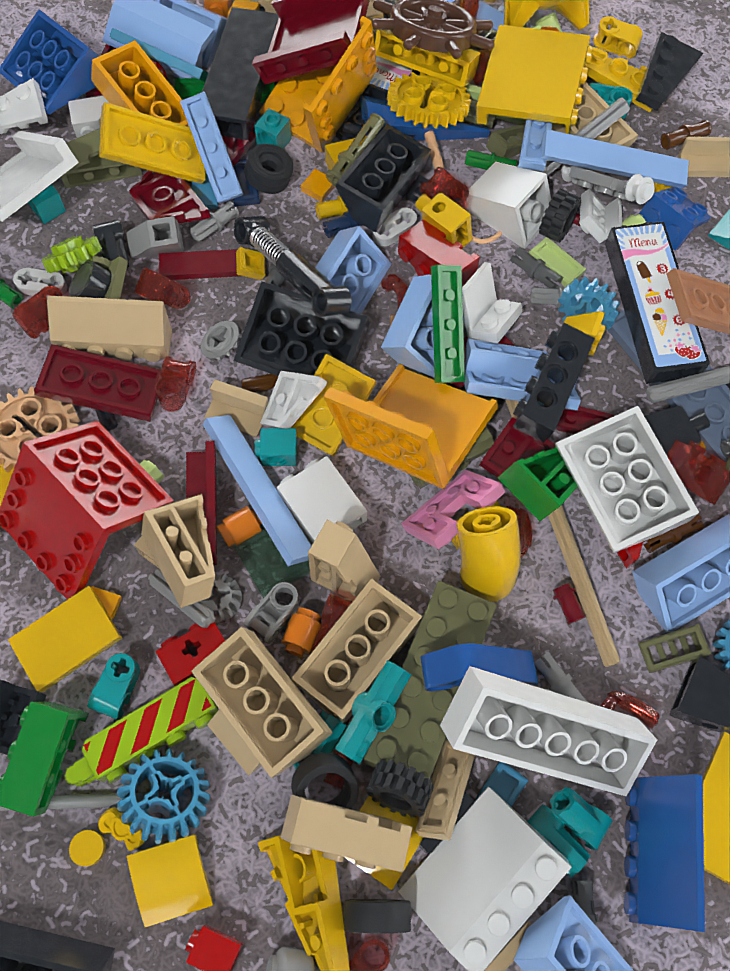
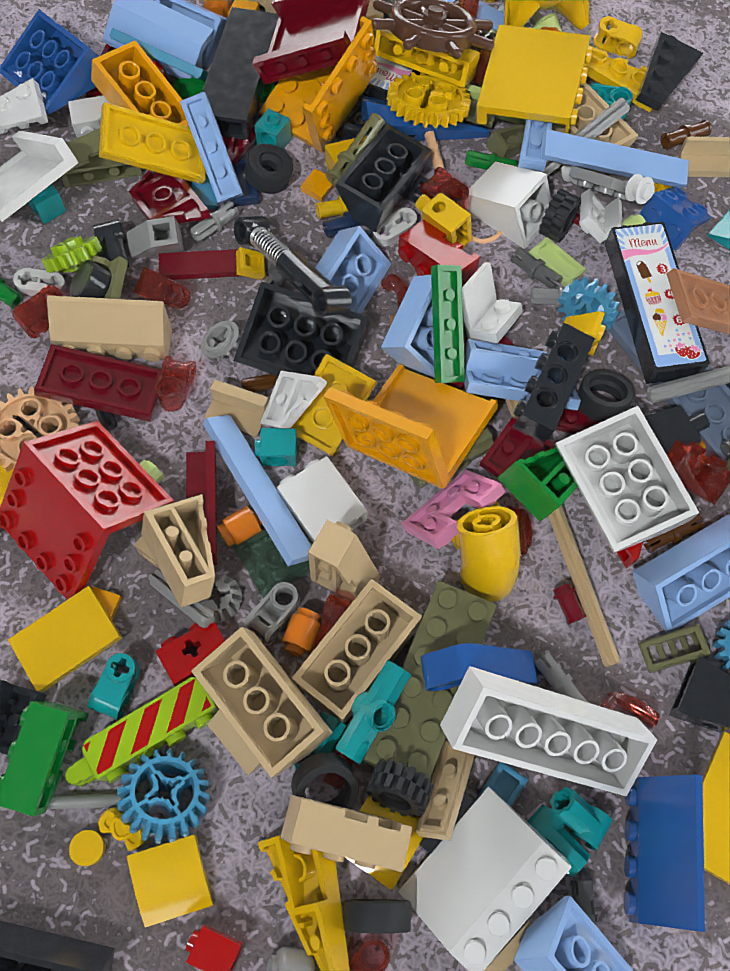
(608, 382): none -> black tyre

